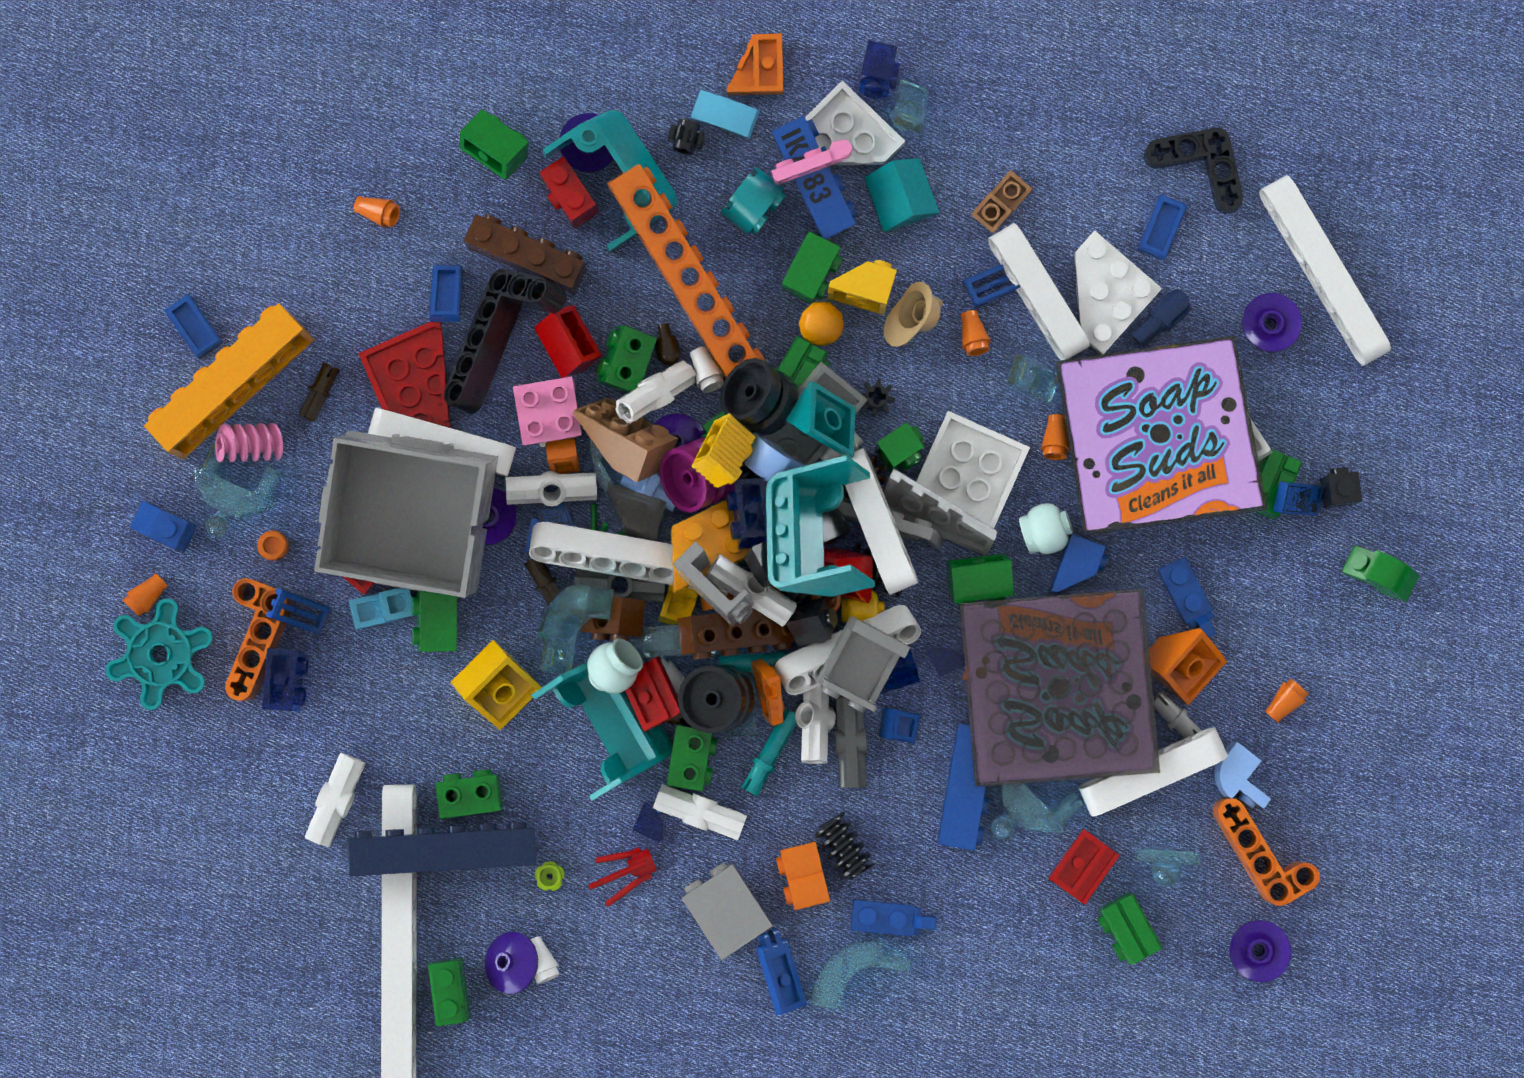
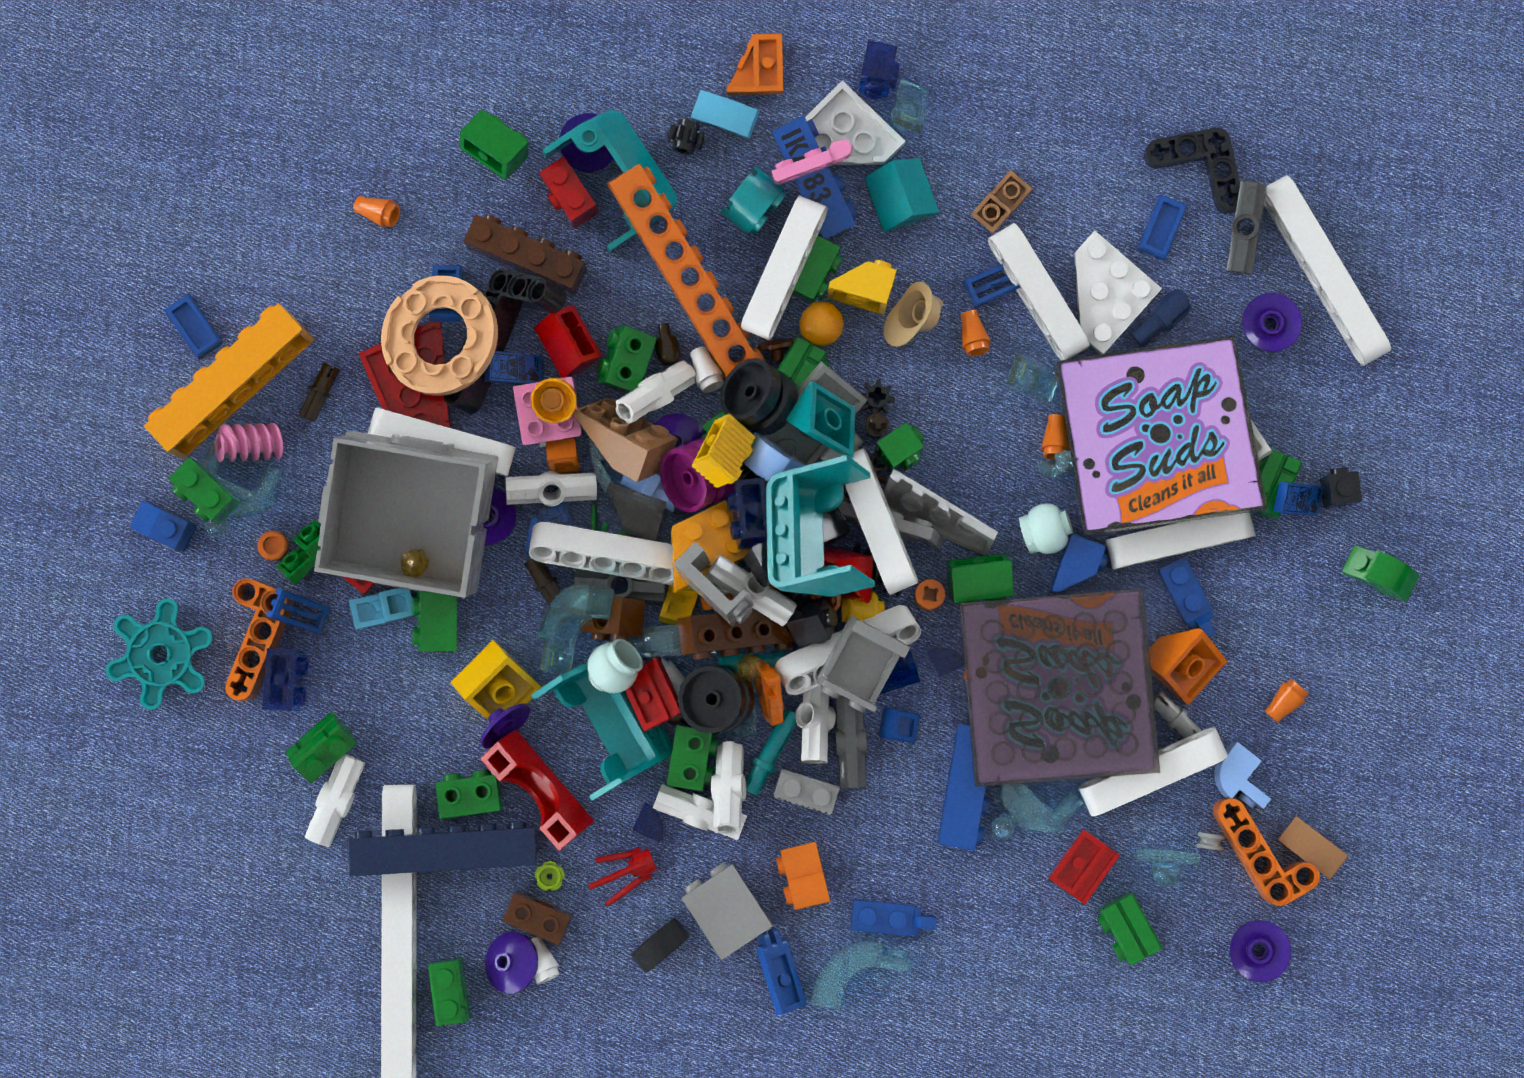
(144, 596): orange cone -> none
(208, 494): none -> green brick
(301, 560): none -> green slope
(321, 747): none -> green brick
(407, 312): none -> light nougat plate
(414, 562): none -> clear yellow plate
(504, 722): none -> dark purple dish
(514, 368): none -> blue tile
(518, 763): none -> red arch
(538, 917): none -> reddish brown brick
(553, 400): none -> light orange hair
(660, 945): none -> black tyre
(728, 788): none -> white piece
(749, 667): none -> clear yellow plate
(775, 346): none -> reddish brown plant
(784, 267): none -> white beam
(806, 791): none -> light grey brick
(843, 847): black piece -> none
(876, 425): none -> dark brown axle
(926, 598): none -> orange wheel
(972, 467): white plate -> none
(1054, 469): none -> clear light blue arm
(1177, 539): none -> white beam
(1210, 841): none -> light grey bush
(1249, 207): none -> dark grey piece
(1313, 847): none -> medium nougat slope

